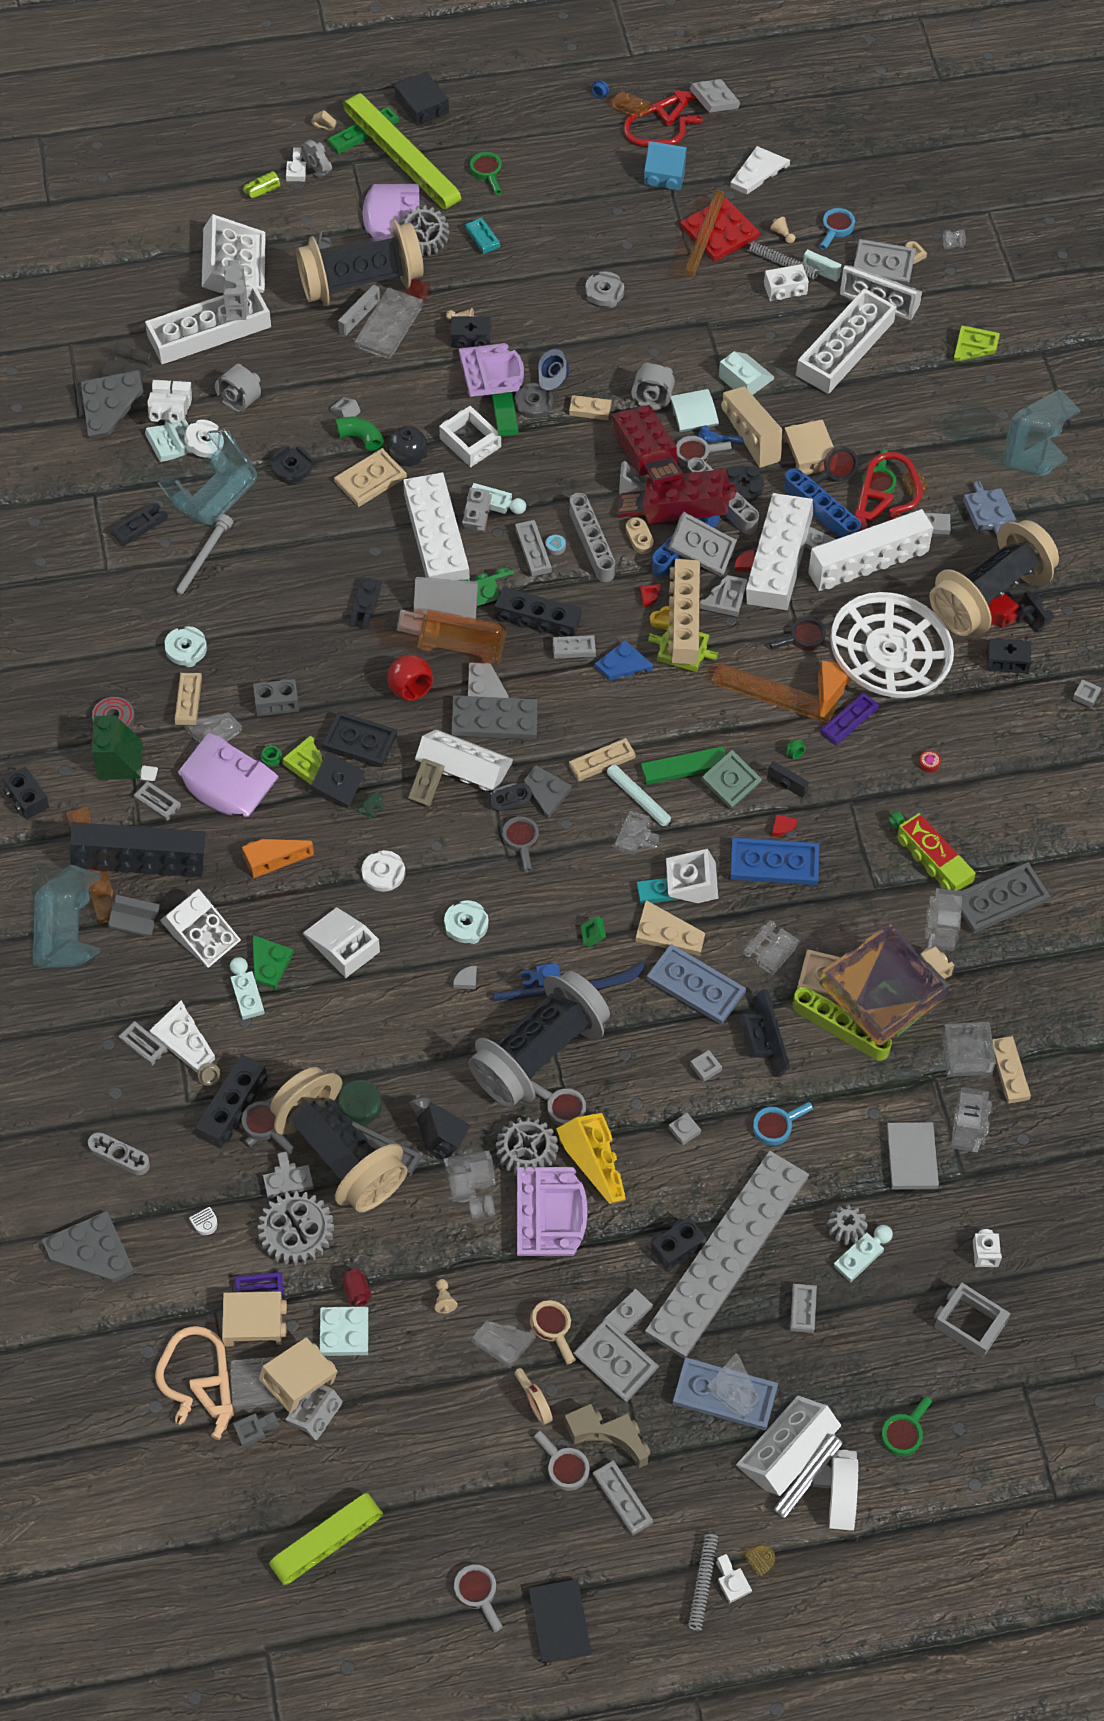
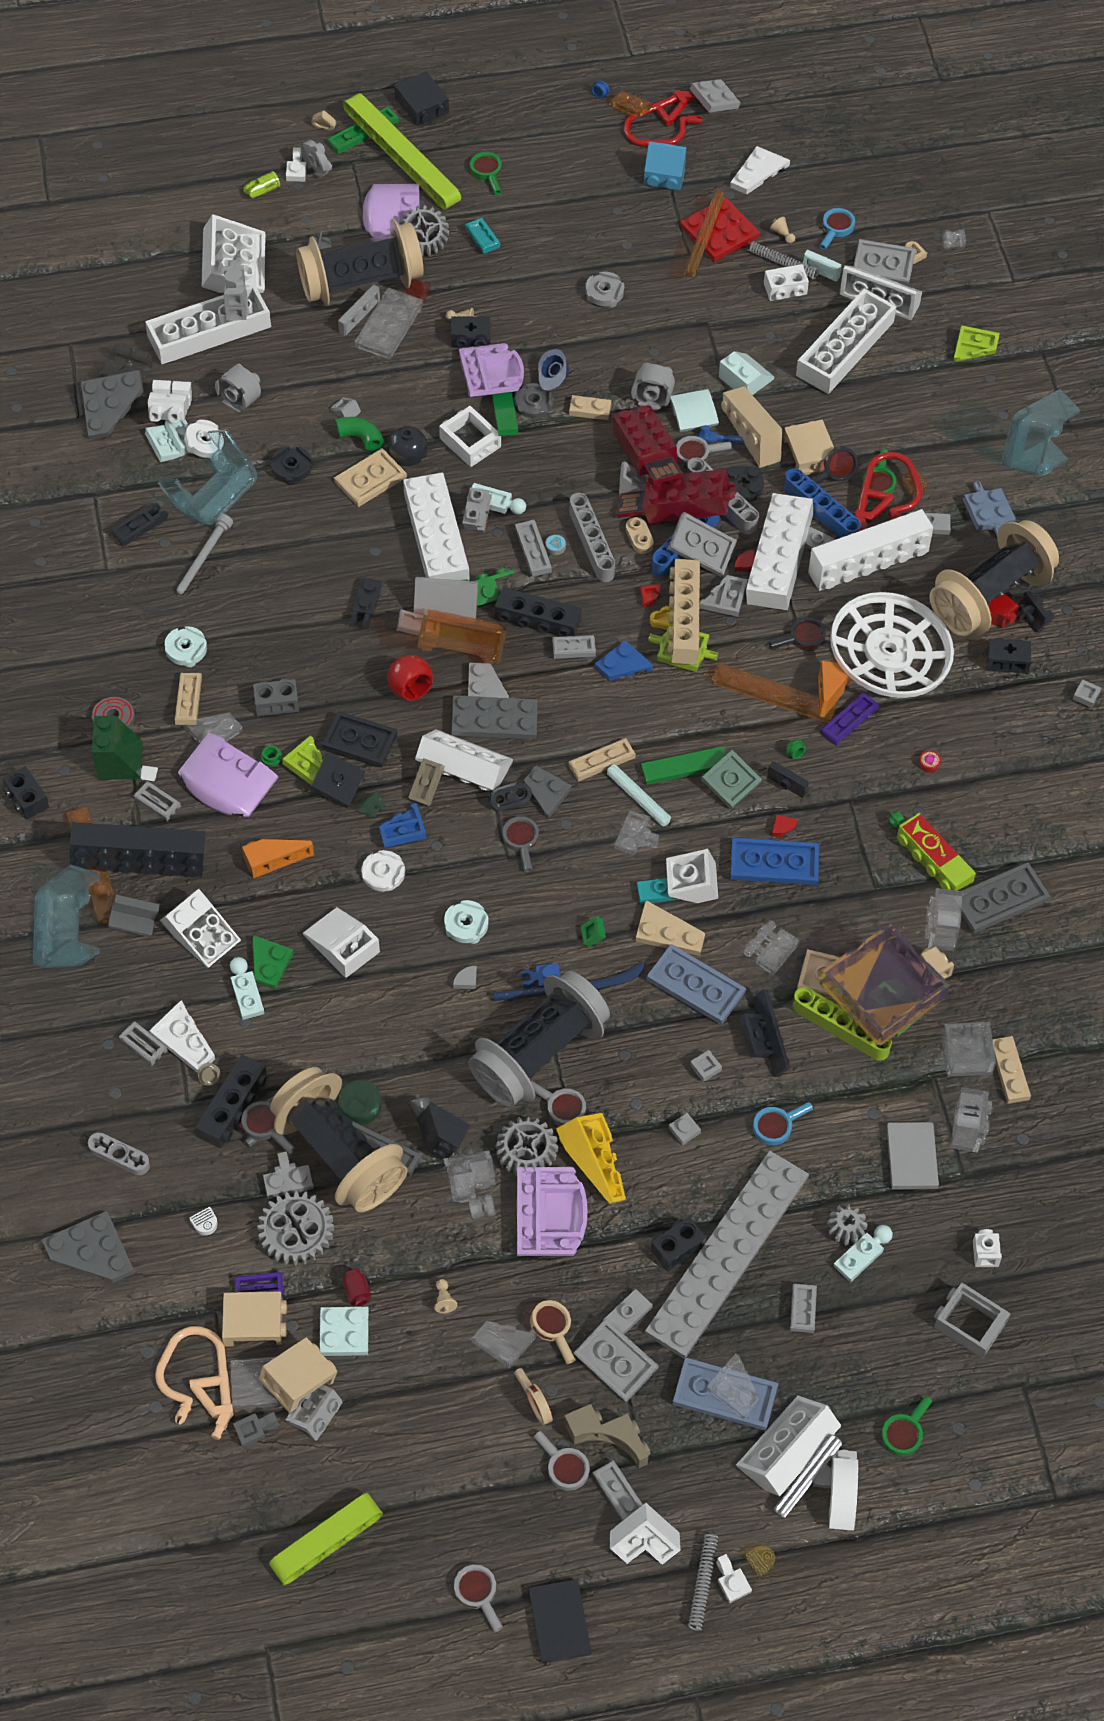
(403, 828): none -> blue wing
(647, 1532): none -> white panel

